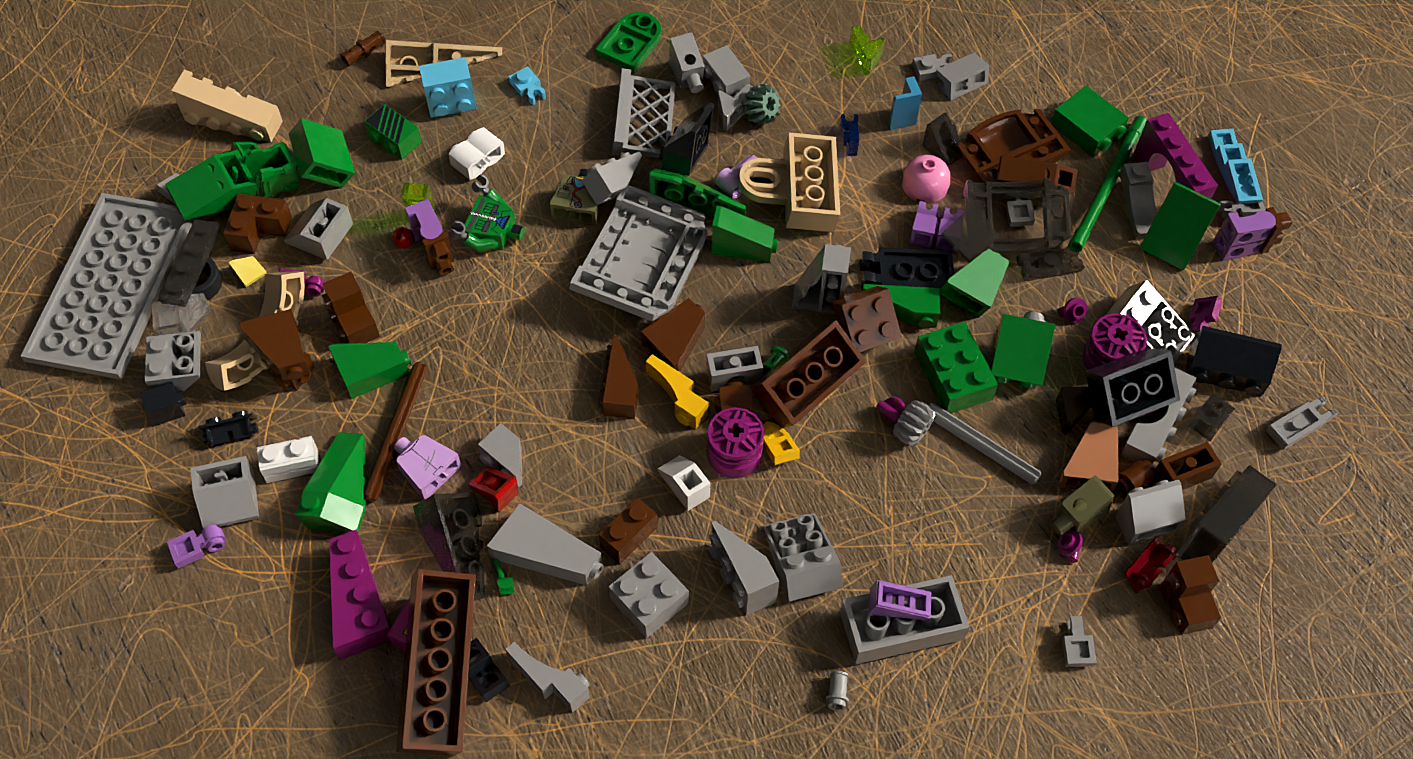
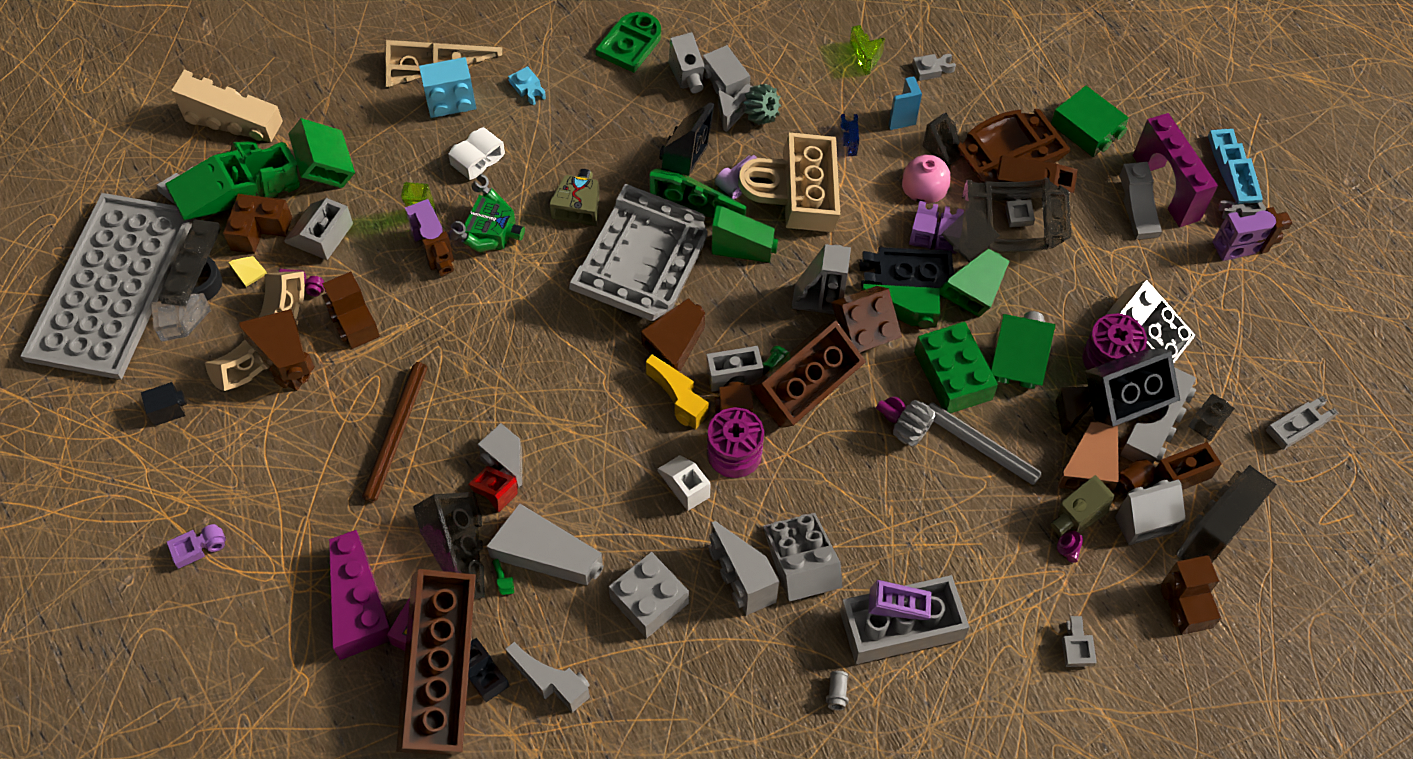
(173, 359): light grey slope -> none
(218, 429): black hinge -> none
(225, 492): light grey slope -> none
(288, 459): white brick -> none
(336, 489): green wedge -> none
(362, 48): reddish brown pin -> none
(369, 365): green slope -> none
(392, 132): green brick -> none
(406, 237): red hinge -> none
(426, 464): lavender torso -> none
(611, 178): light grey slope -> none
(621, 387): reddish brown slope -> none
(624, 109): light grey fence -> none
(628, 530): reddish brown brick -> none
(779, 444): yellow plate -> none
(963, 76): light grey hinge -> none
(1049, 264): clear smoke plate -> none
(1074, 310): magenta plate -> none
(1083, 231): green piece -> none
(1148, 563): dark red hinge -> none
(1179, 225): green tile -> none
(1204, 311): magenta plate -> none
(1232, 360): black slope -> none

